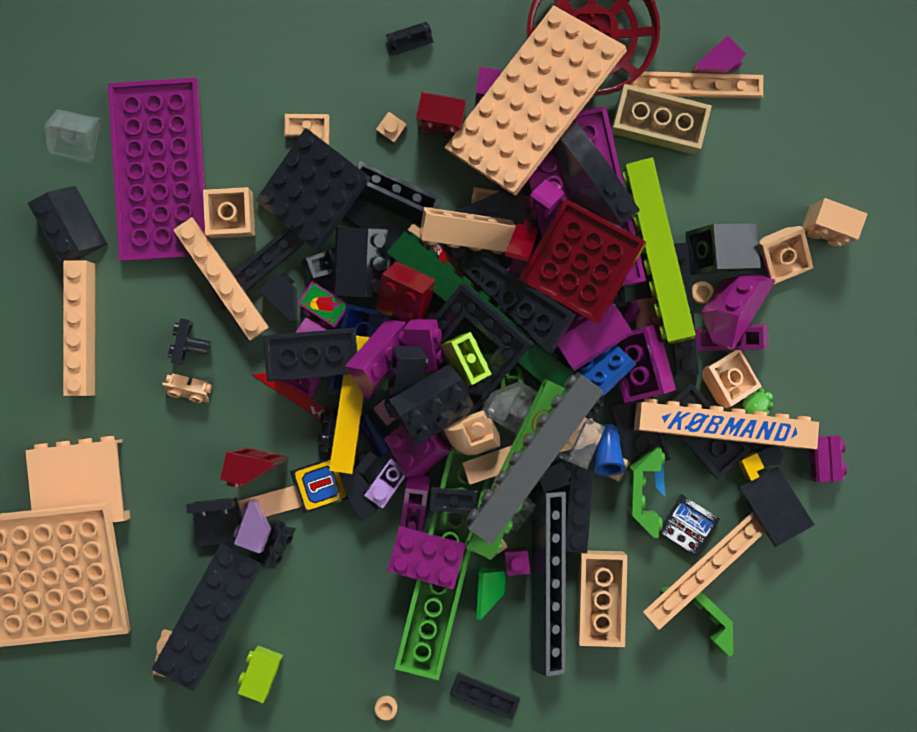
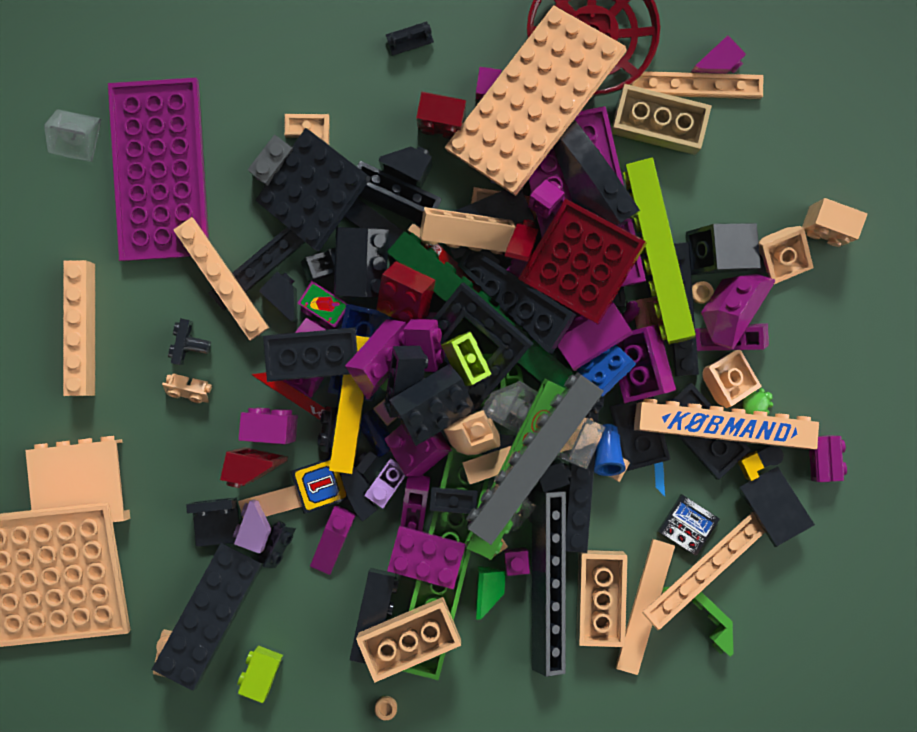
(67, 224): black slope -> none
(229, 213): light nougat brick -> none
(268, 427): none -> magenta brick
(270, 160): none -> dark grey brick
(333, 539): none -> magenta slope
(374, 605): none -> black brick
(391, 127): light nougat plate -> none
(408, 165): none -> black slope
(408, 639): none -> light nougat brick
(484, 695): black tile -> none
(648, 591): none -> light nougat tile
(649, 461): bright green slope -> none

